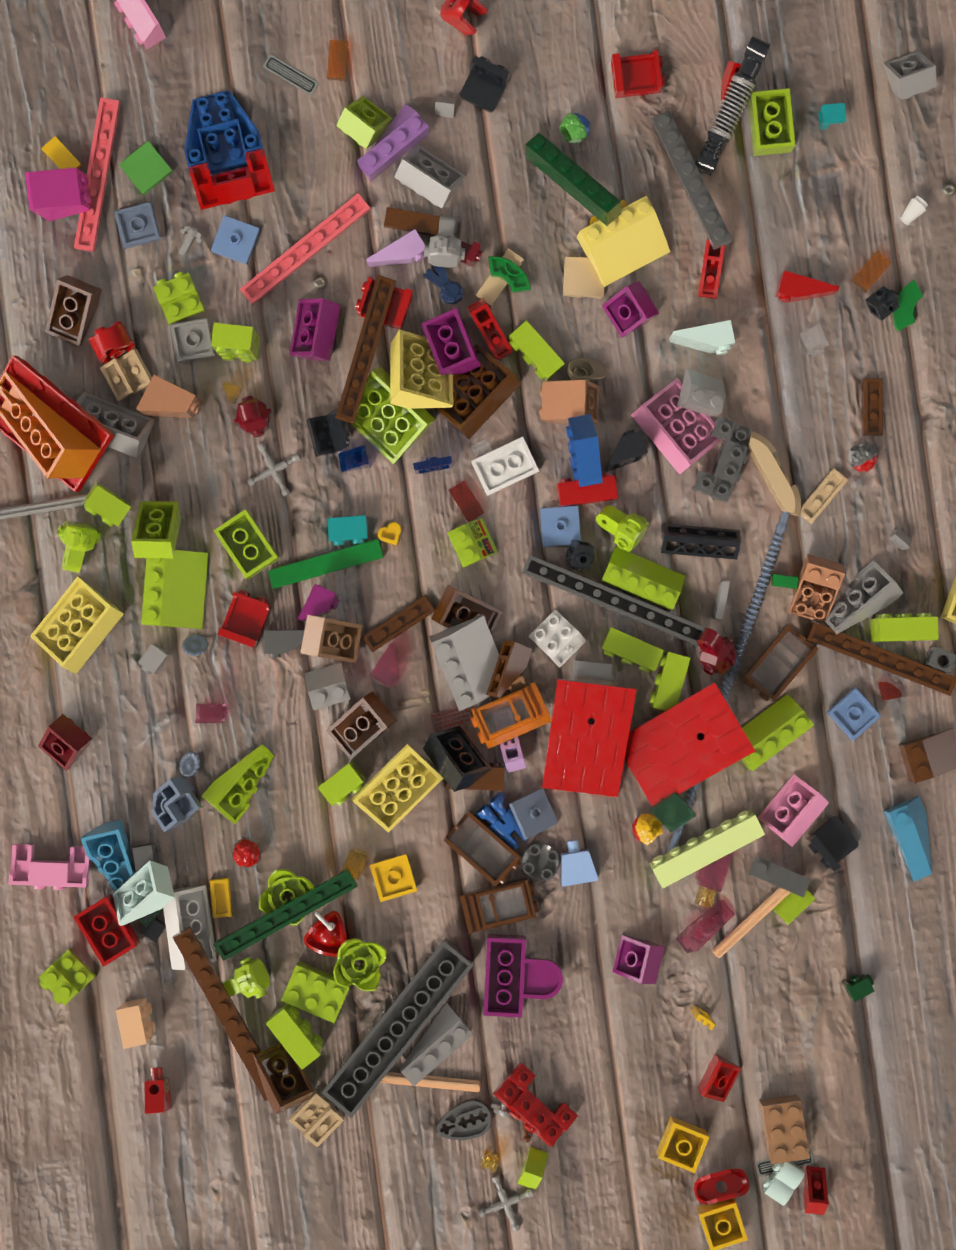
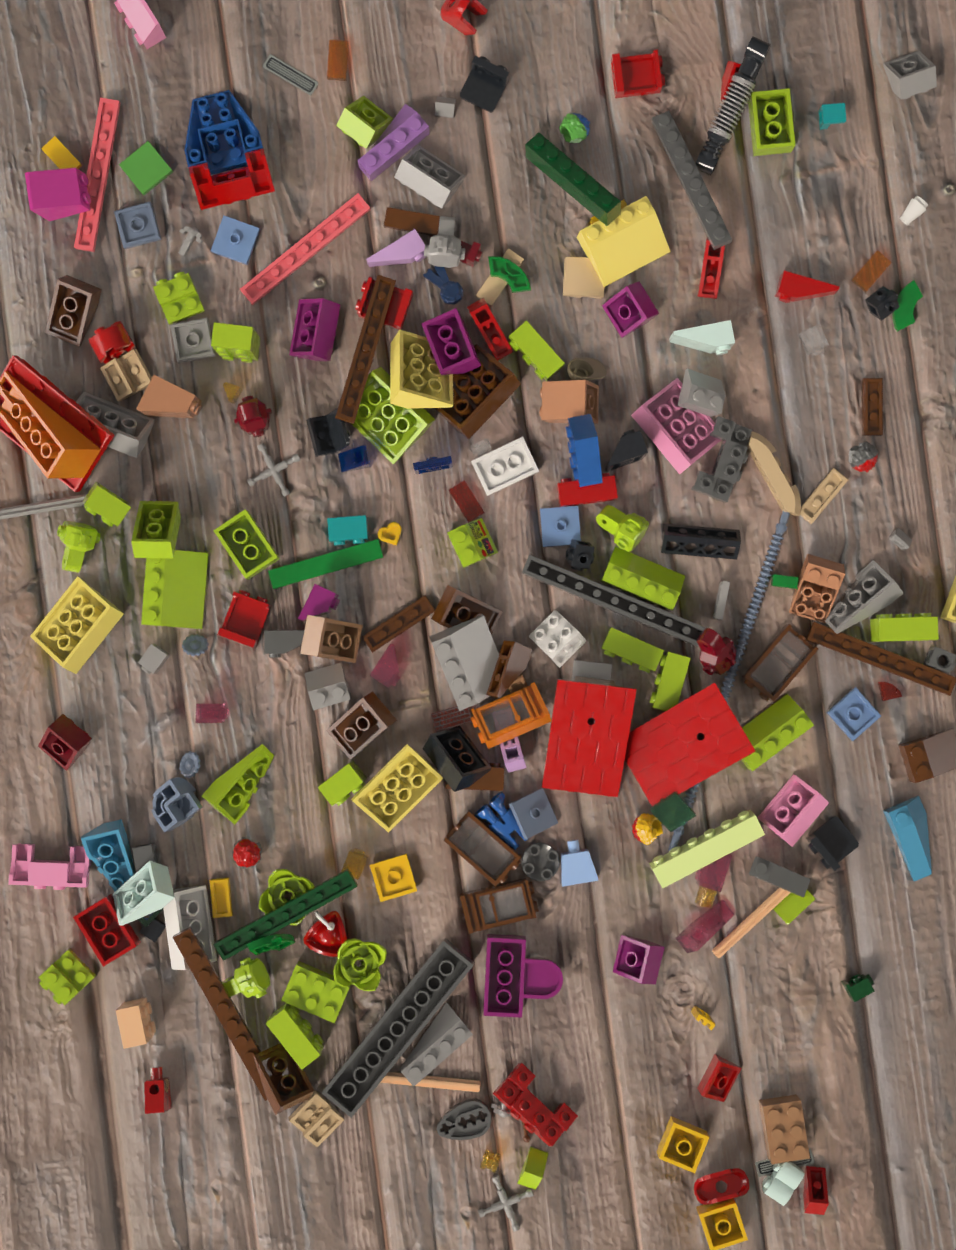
(271, 942): none -> green tile

